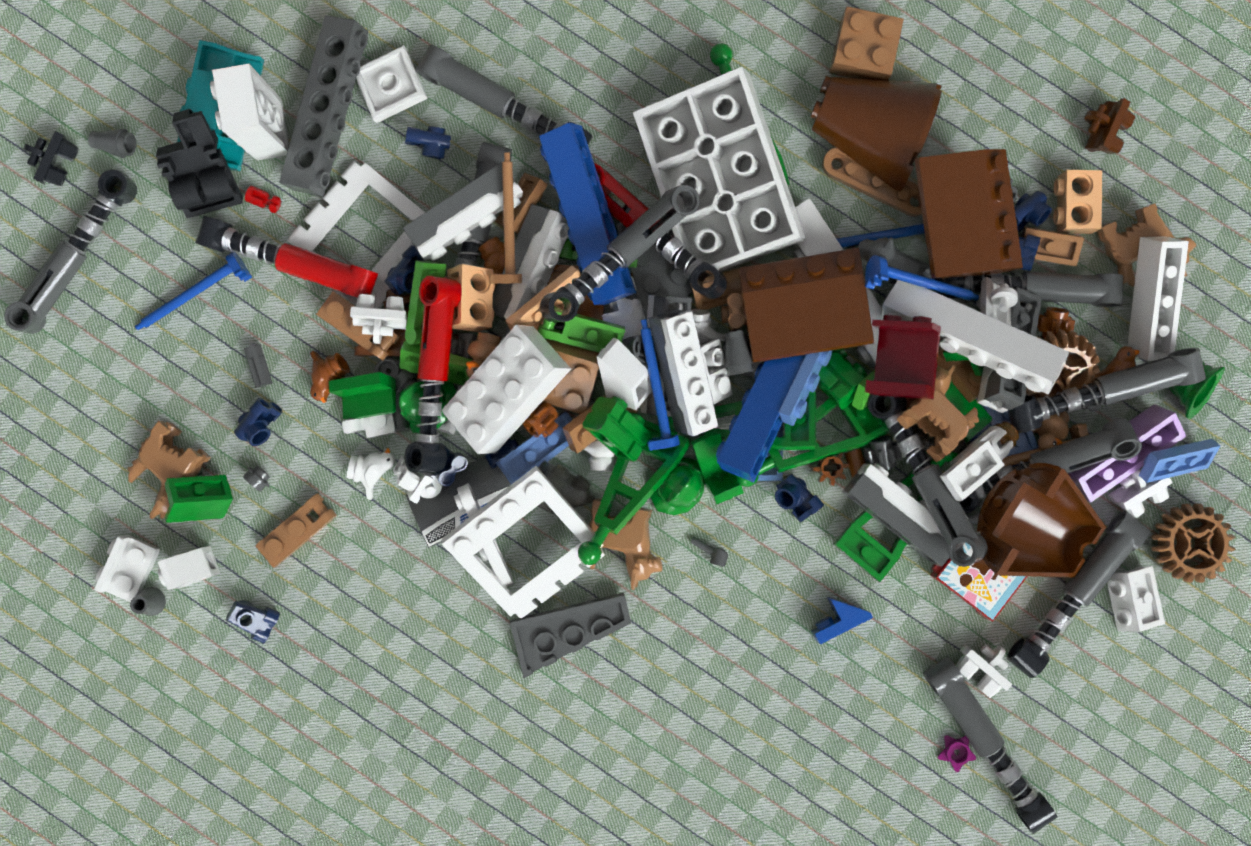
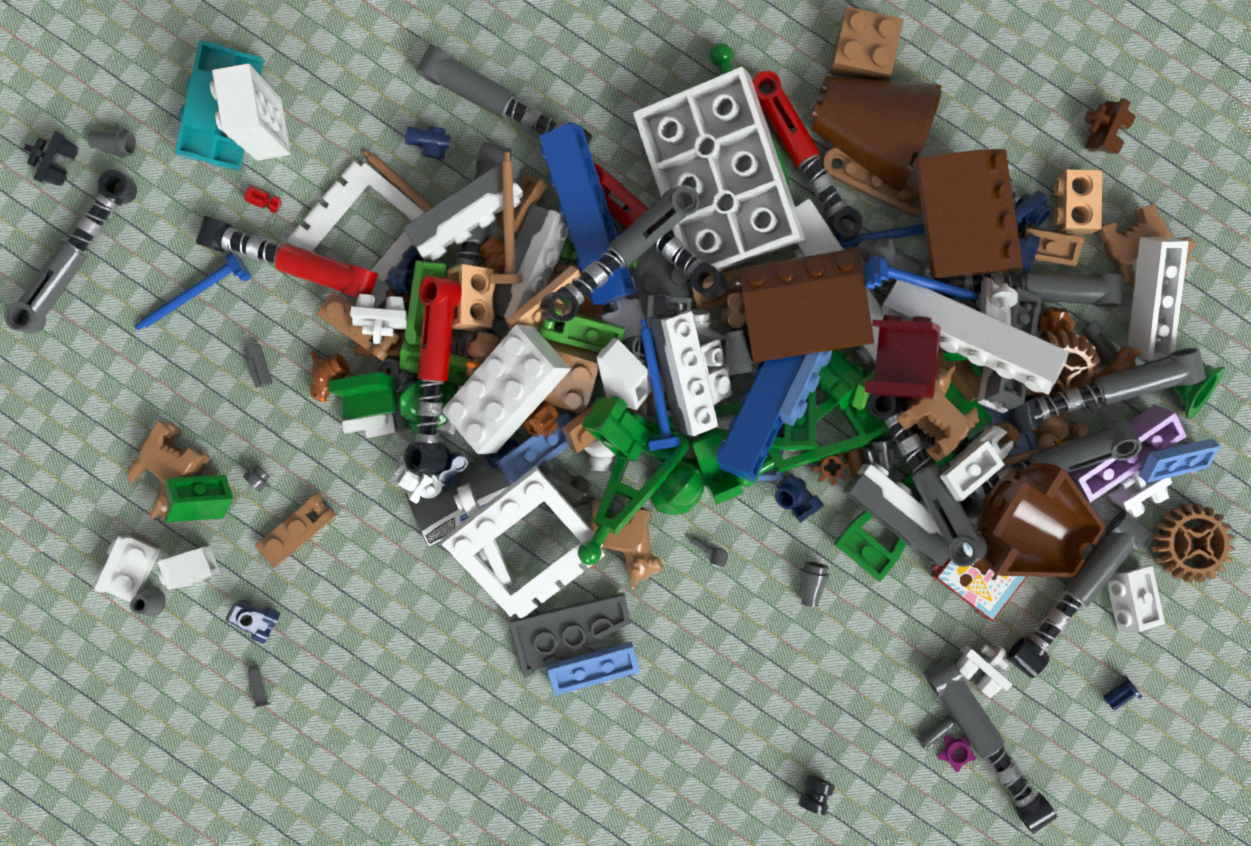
(196, 169): black plate -> none
(254, 423): dark blue plate -> none
(257, 686): none -> dark grey piece
(320, 91): dark grey brick -> none
(370, 469): white animal -> none
(390, 84): white plate -> none
(398, 181): none -> medium nougat piece
(593, 668): none -> medium blue plate
(804, 154): none -> piece
(813, 581): none -> dark grey cone
(816, 795): none -> black wheel
(847, 618): blue slope -> none
(936, 732): none -> dark grey piece
(1100, 341): none -> dark grey piece
(1122, 694): none -> dark blue piece

